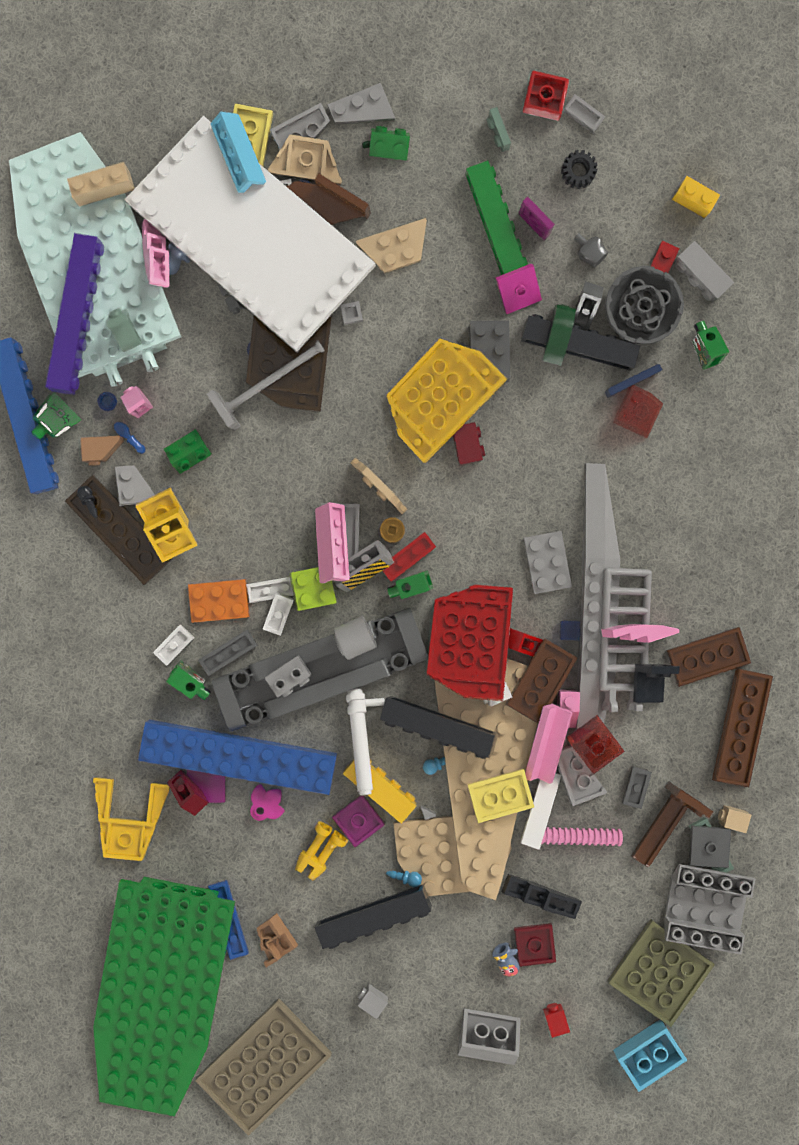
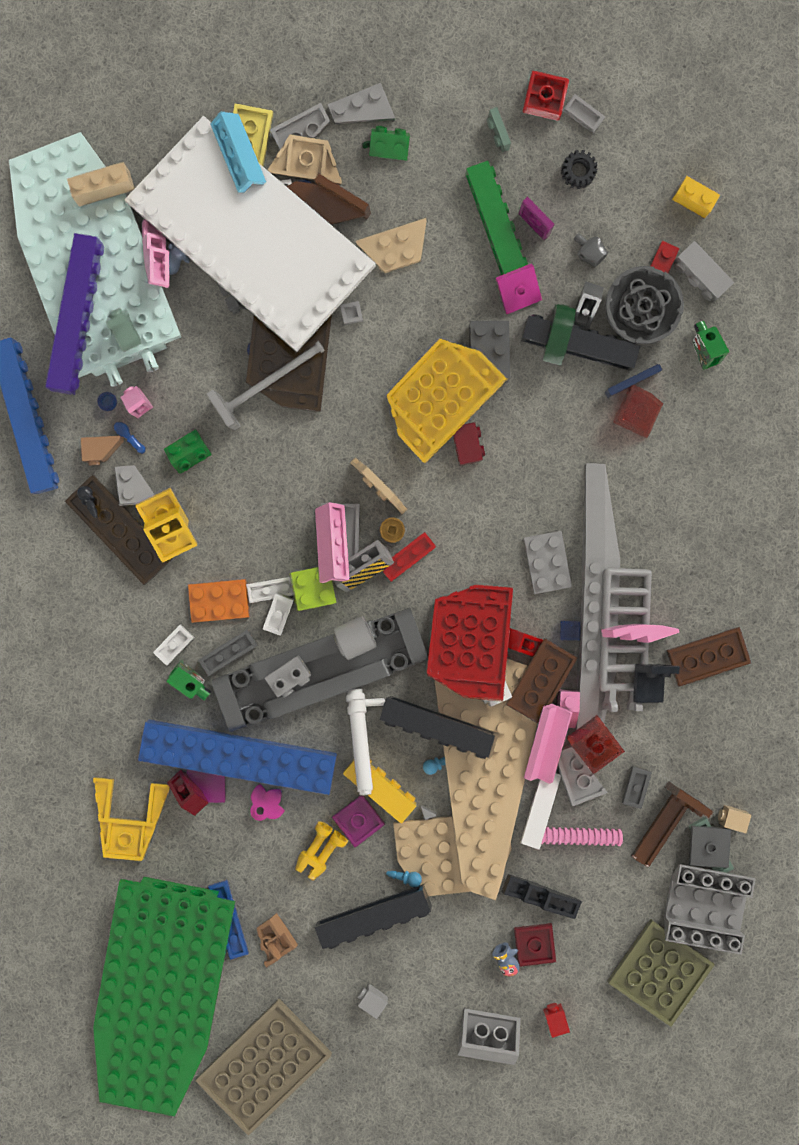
(53, 417): green torso -> none
(418, 582): green torso -> none
(500, 795): light yellow plate -> none
(649, 1055): medium azure brick -> none
(742, 727): reddish brown tile -> none

